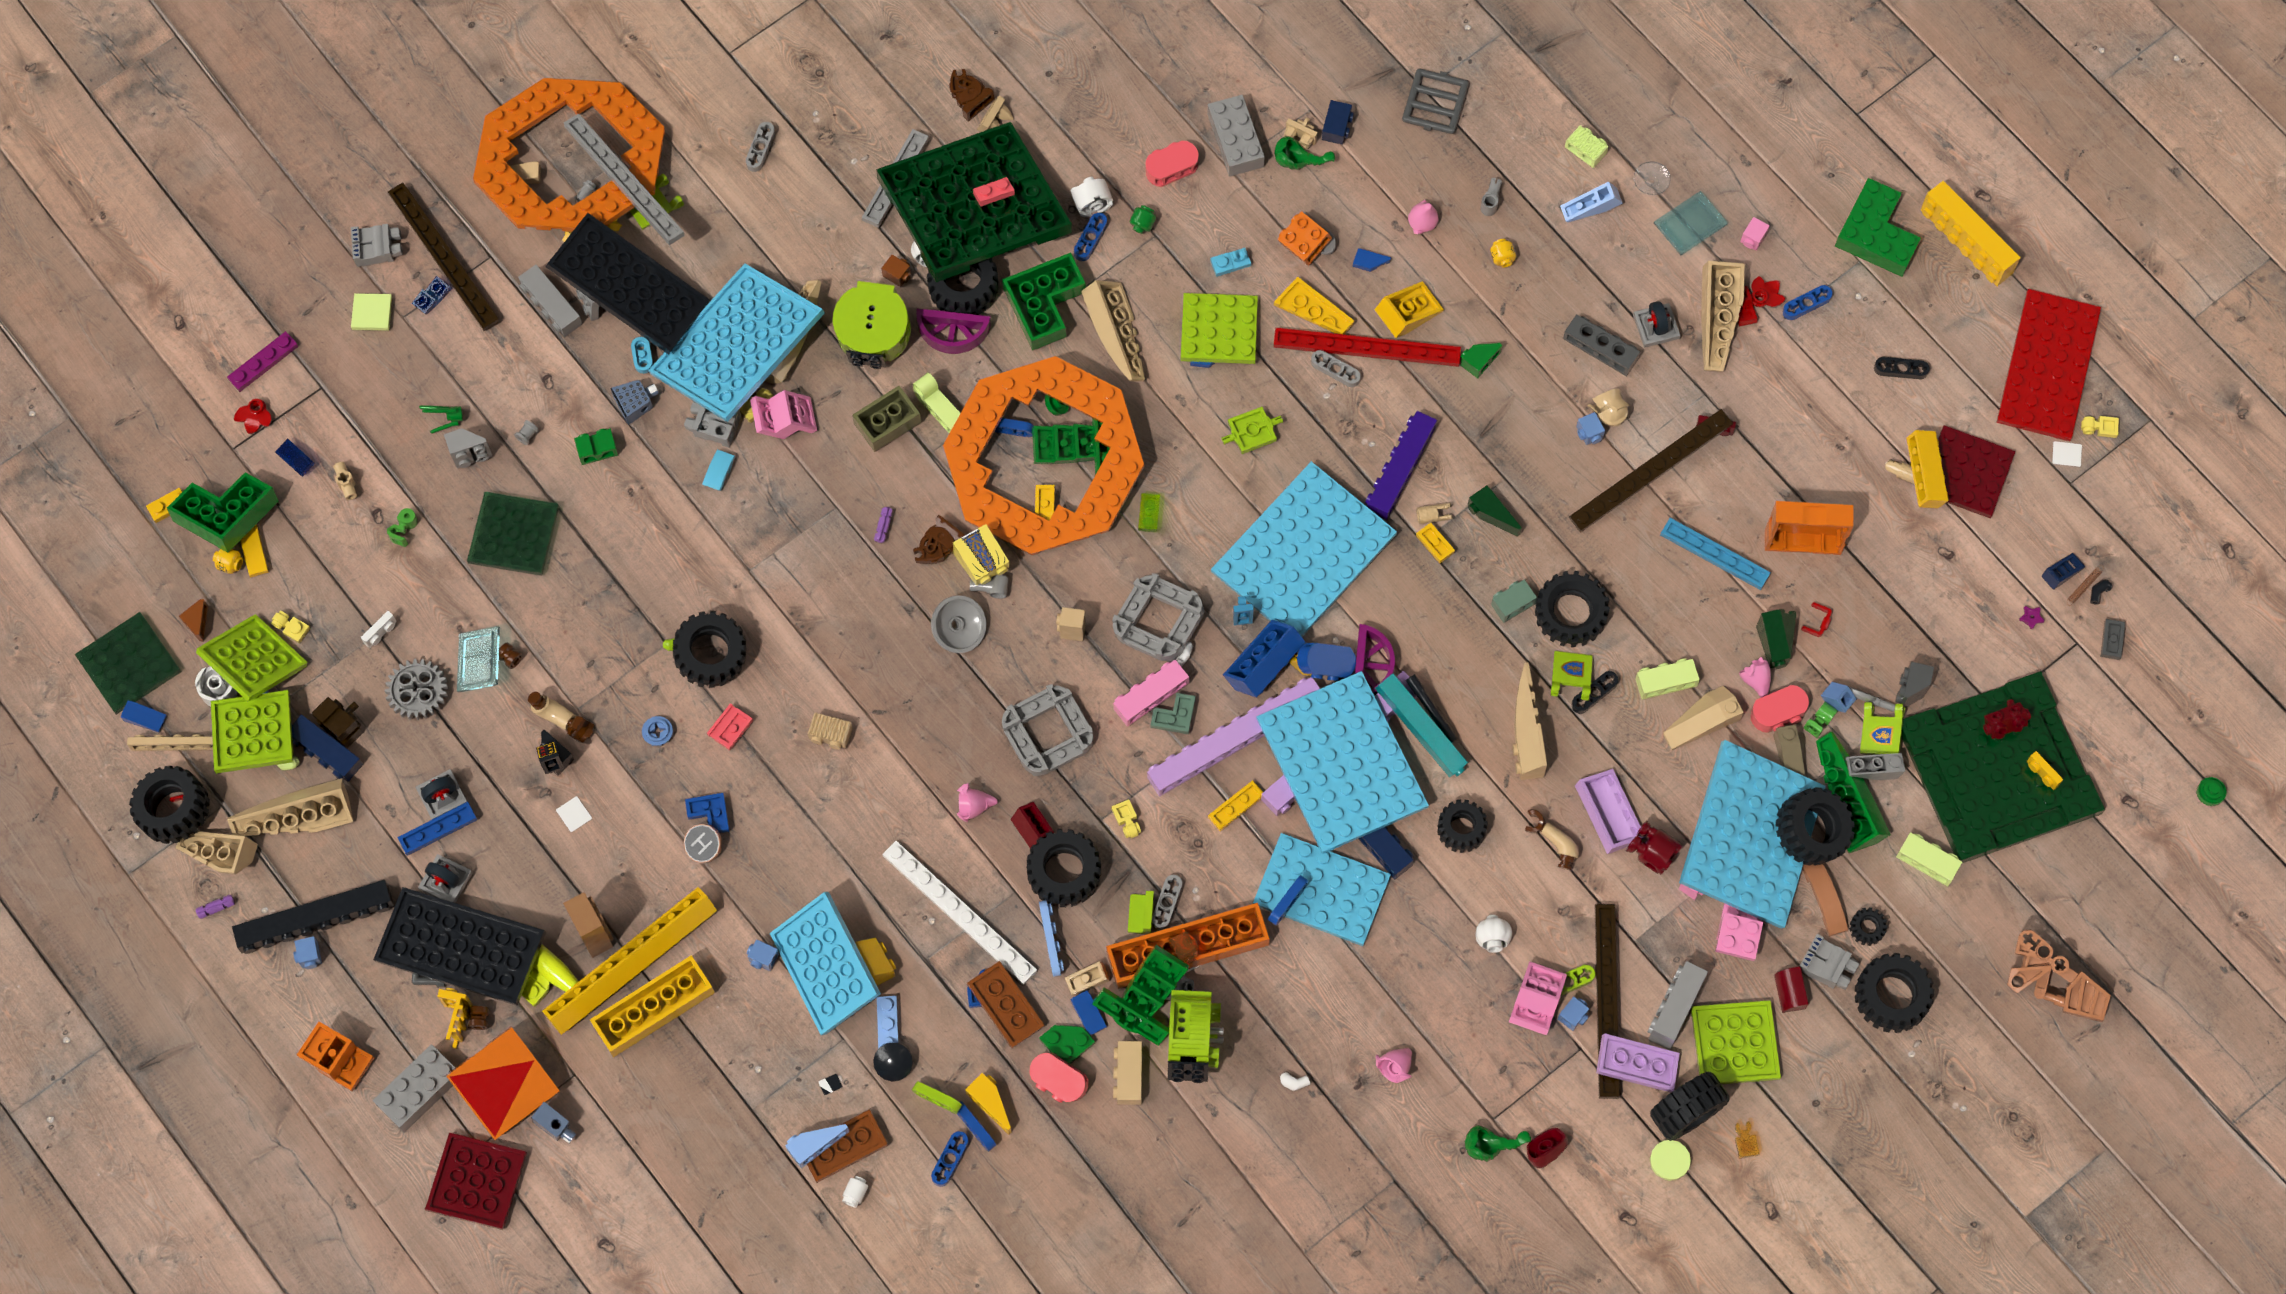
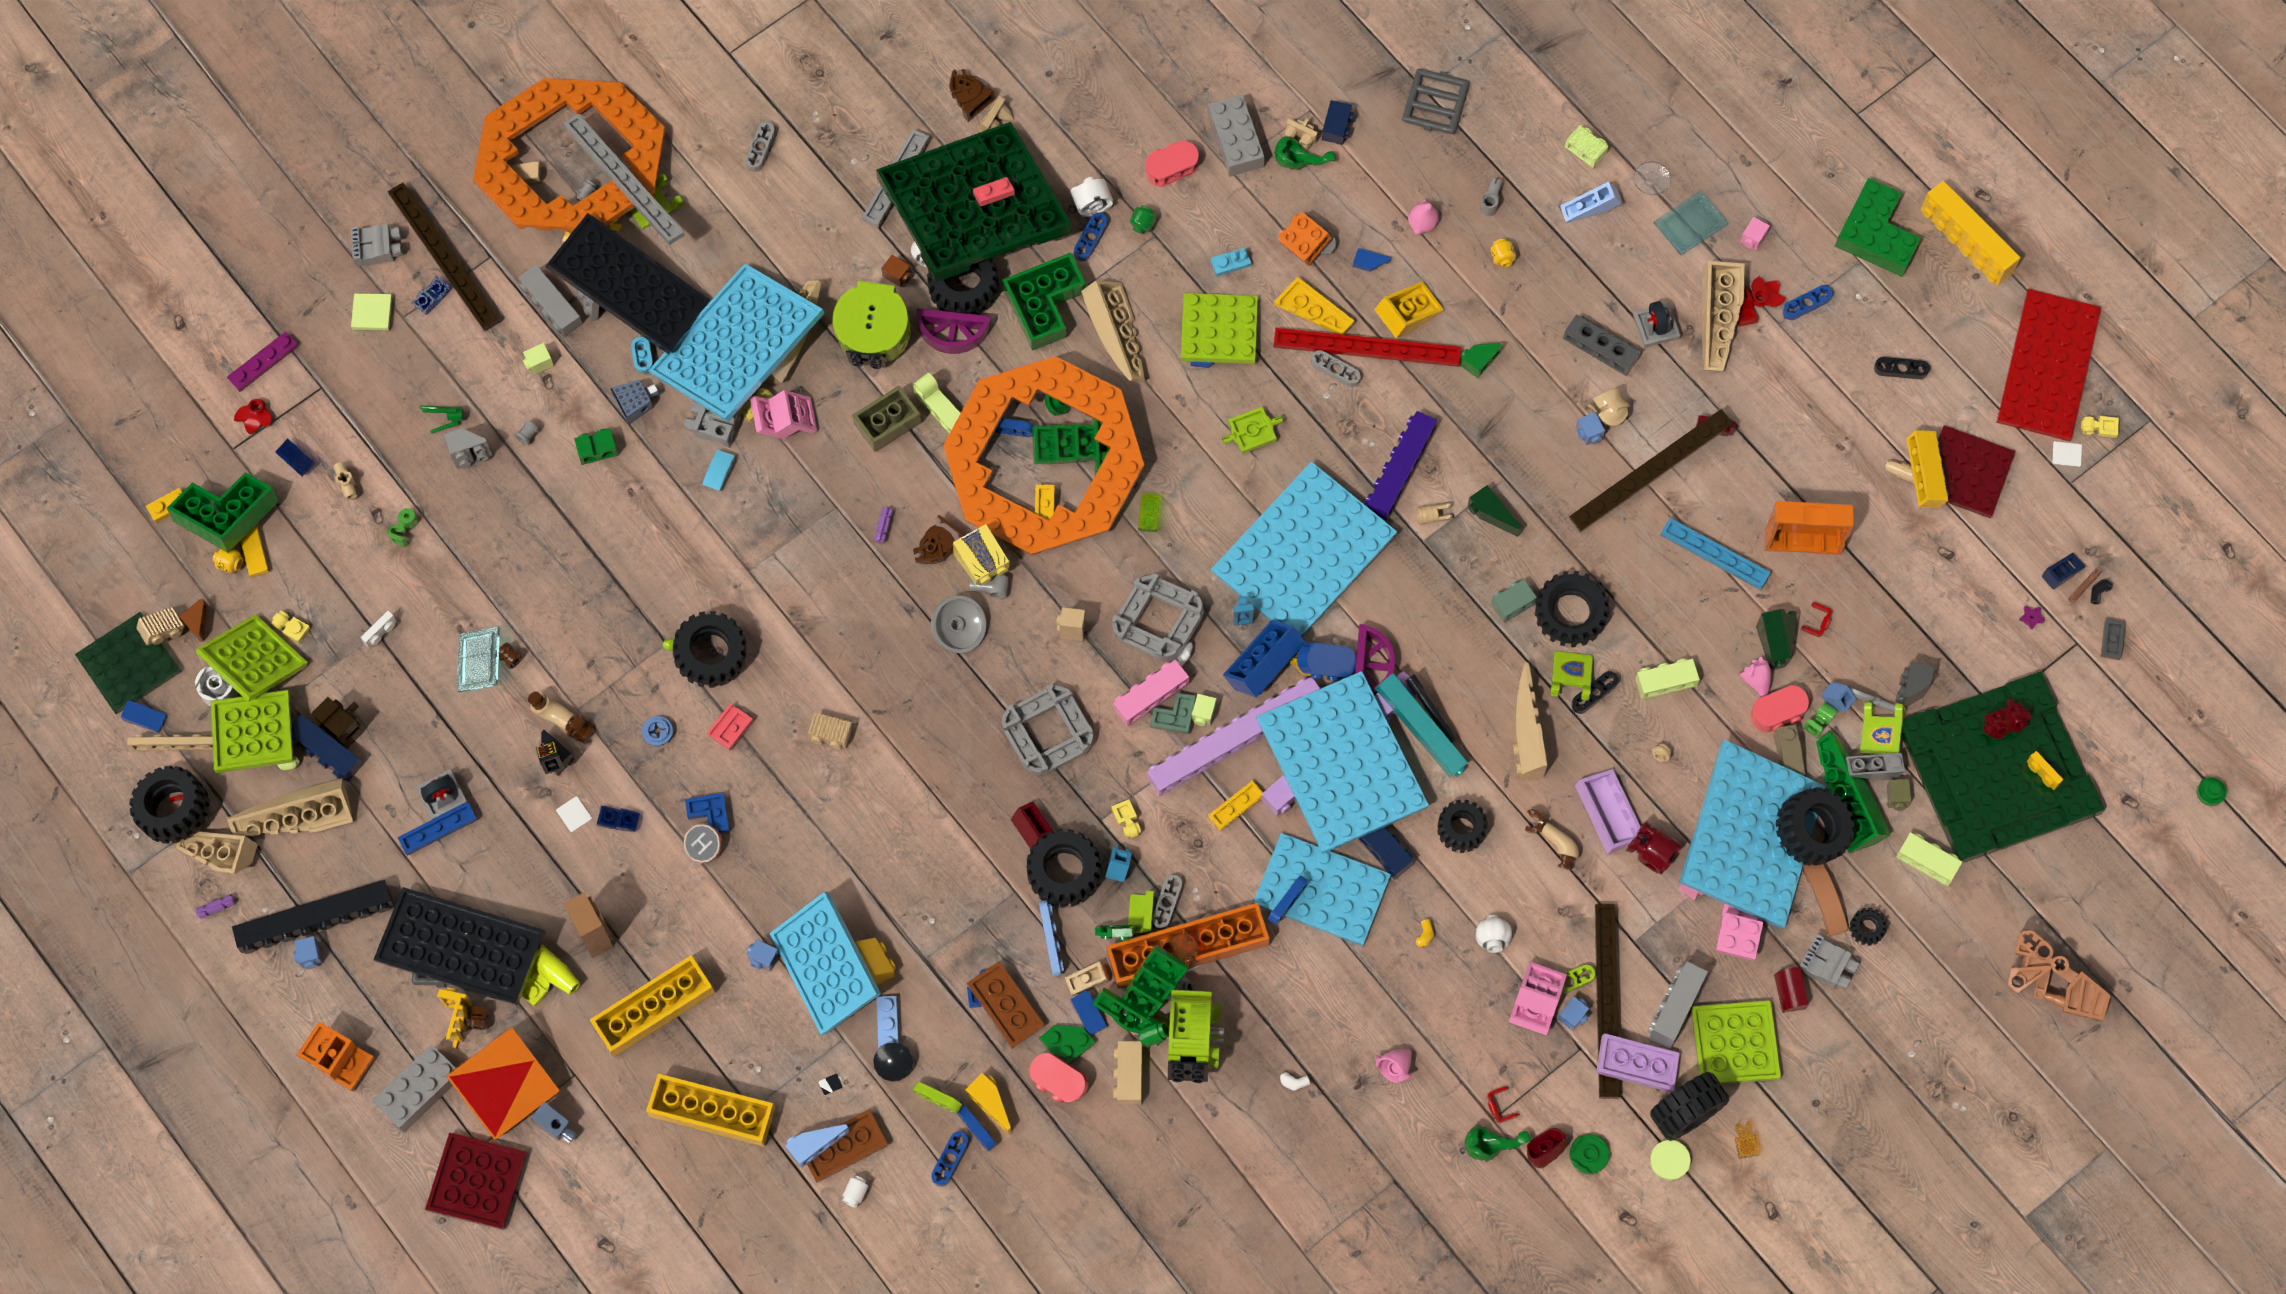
(160, 626): none -> tan brick
(416, 673): light grey gear -> none
(444, 879): light grey plate -> none
(513, 533): clear green plate -> none
(537, 359): none -> yellowish green brick
(618, 819): none -> clear blue slope
(629, 960): yellow brick -> none
(710, 1110): none -> yellow brick
(959, 913): white plate -> none
(973, 802): bright pink hat -> none
(1118, 864): none -> dark azure brick
(1123, 932): none -> green plate
(1154, 1034): none -> green brick
(1203, 710): none -> yellowish green brick
(1427, 935): none -> yellow arm
(1435, 543): yellow plate -> none
(1494, 1109): none -> red piece
(1589, 1154): none -> green tile
(1661, 753): none -> tan plate
(1706, 716): tan wedge -> none
(1898, 794): none -> olive brick
(1910, 974): black tyre -> none

